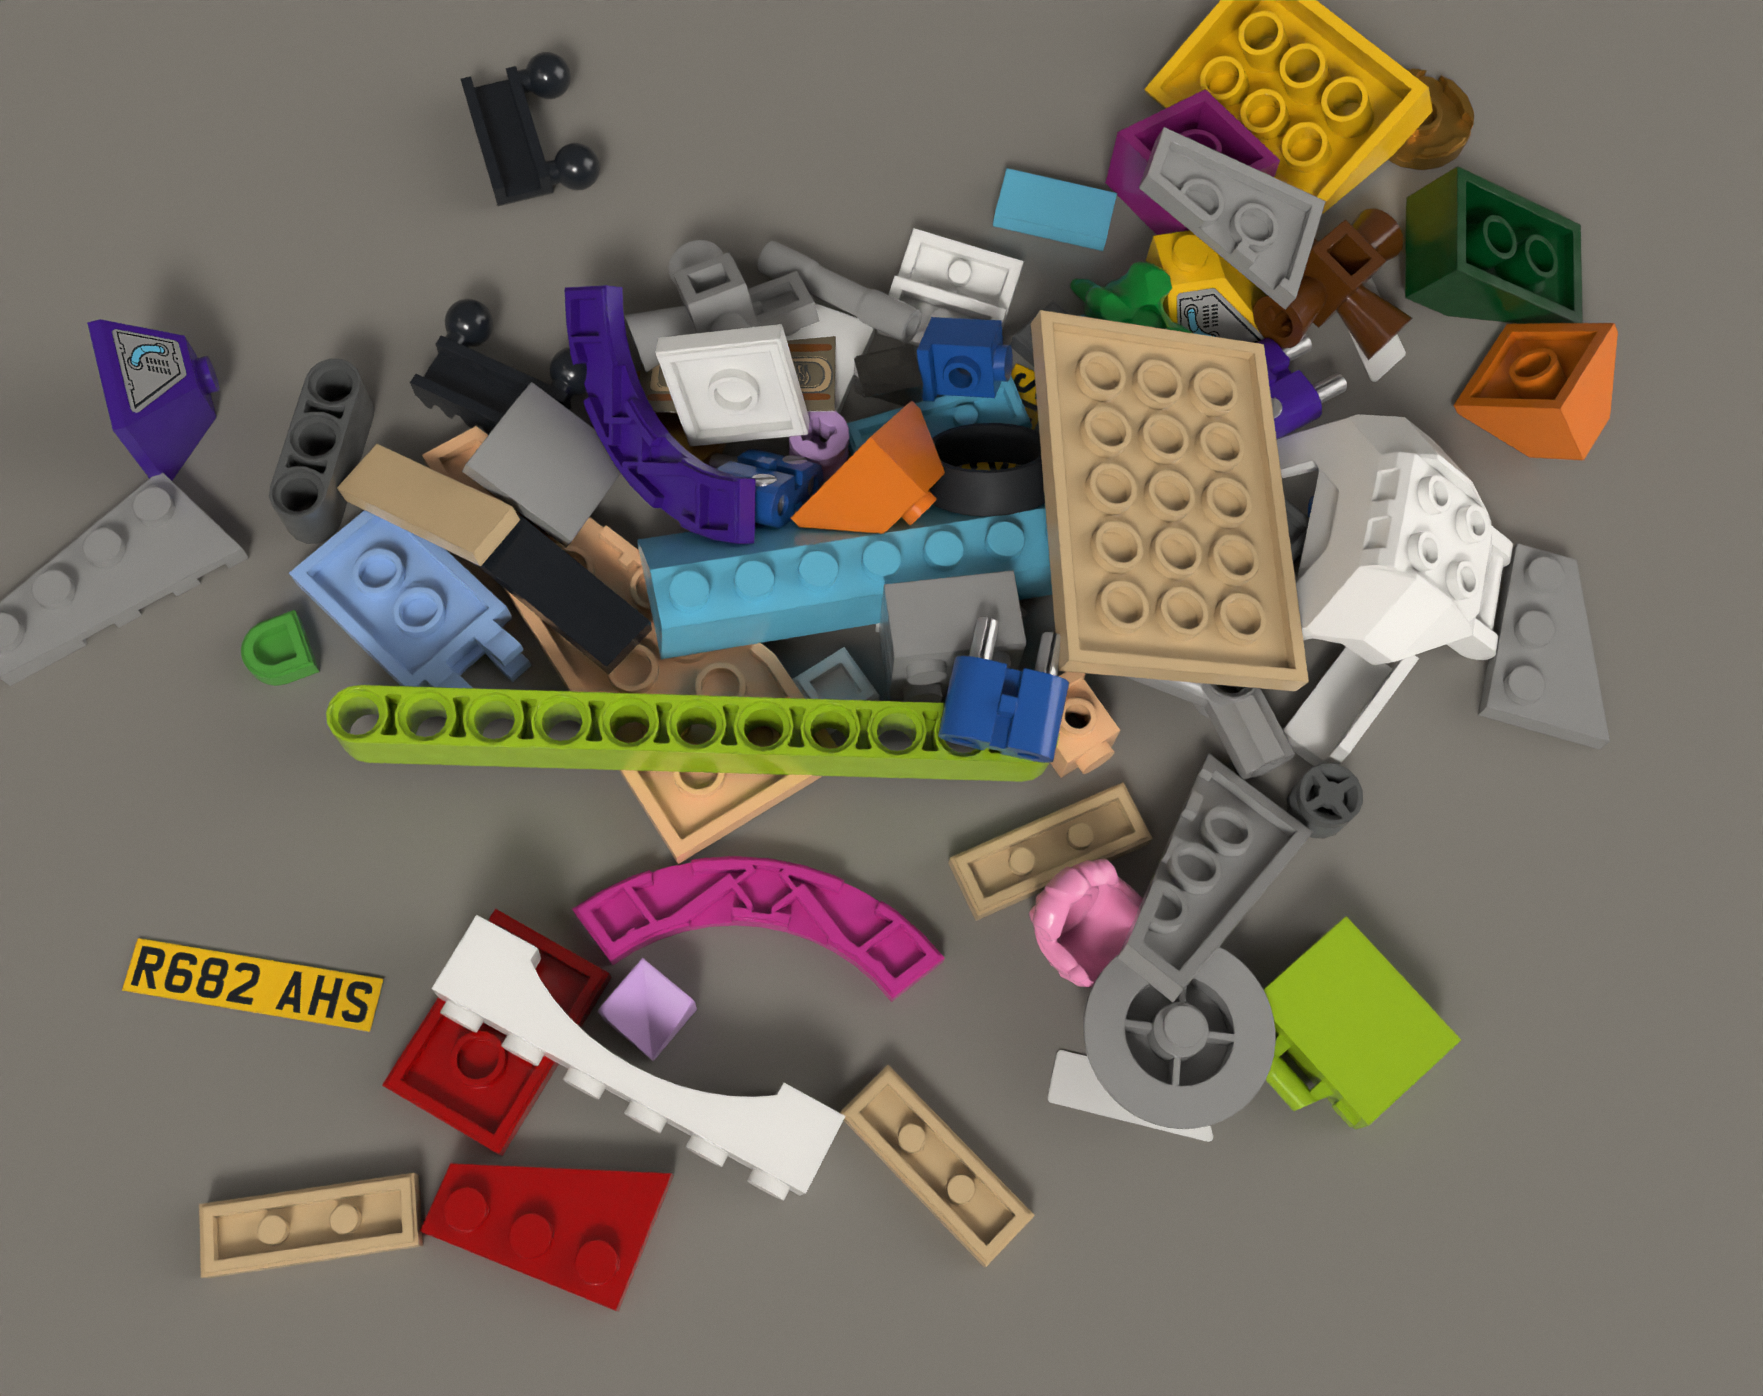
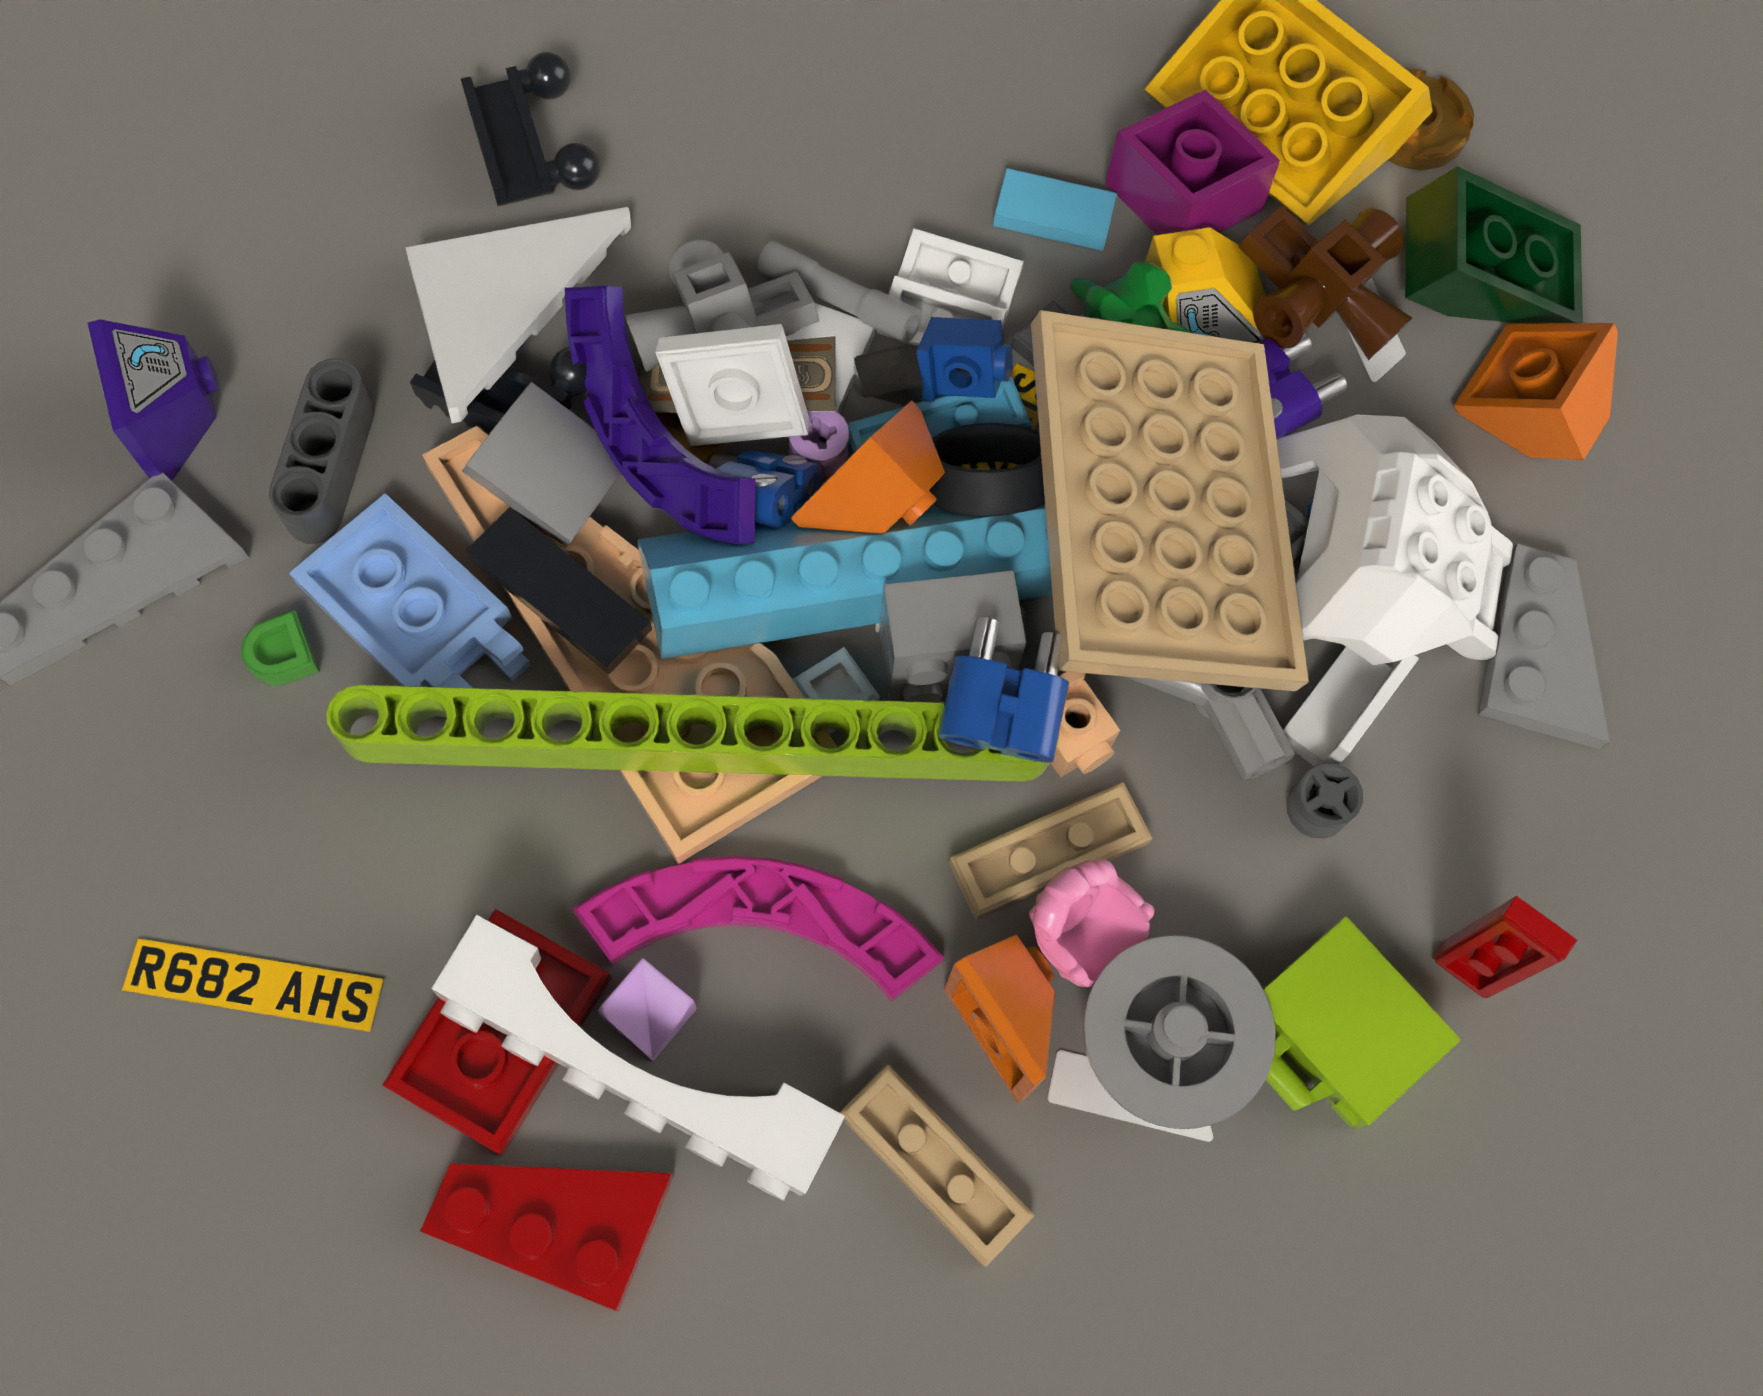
(310, 1225): tan tile -> none
(429, 504): tan tile -> none
(497, 289): none -> white tile
(1008, 1008): none -> orange slope
(1209, 876): light grey wing -> none
(1237, 211): light grey wing -> none
(1504, 948): none -> red tile

